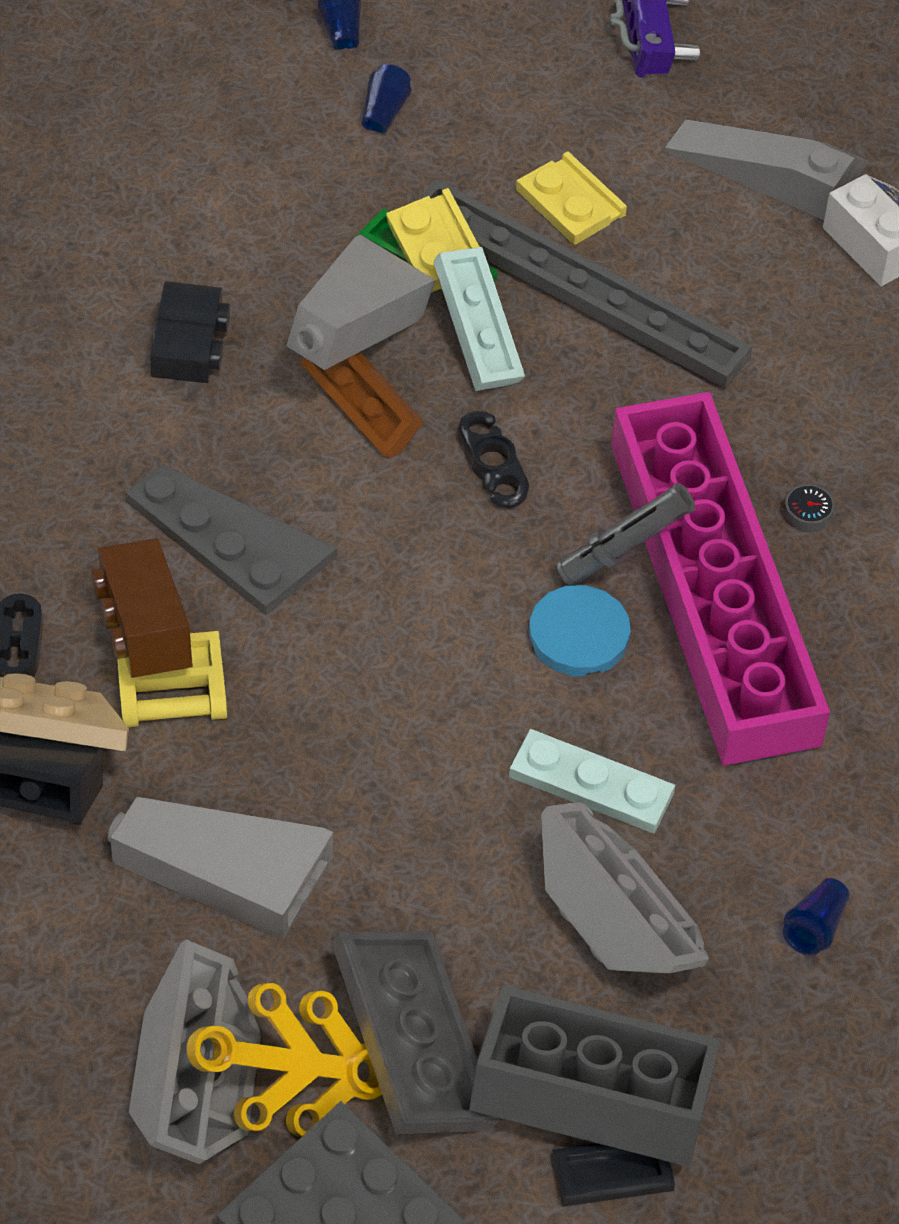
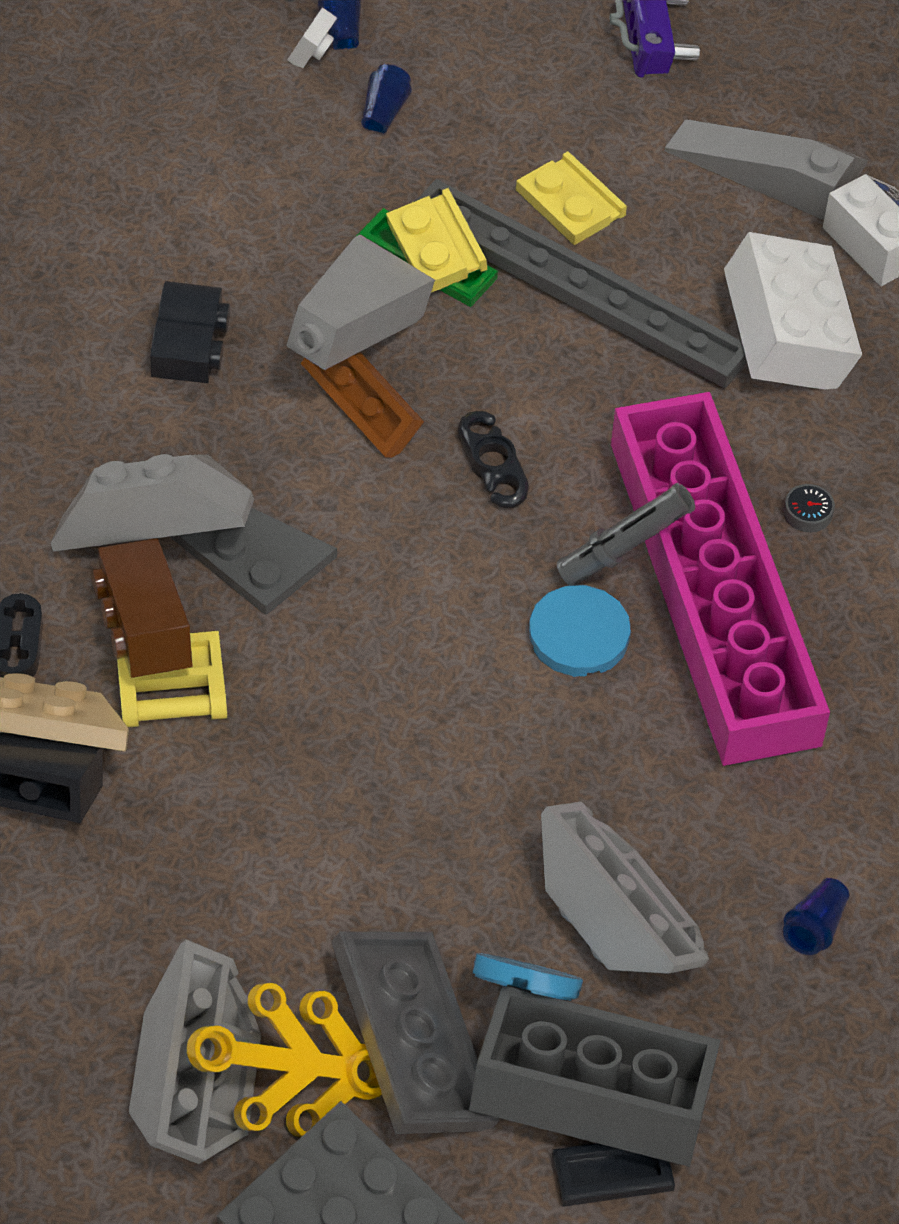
(153, 501): none -> light grey wedge
(224, 859): light grey slope -> none
(315, 40): none -> white plate
(478, 318): light aqua plate -> none
(527, 976): none -> dark azure tile
(592, 780): light aqua plate -> none
(792, 312): none -> white brick

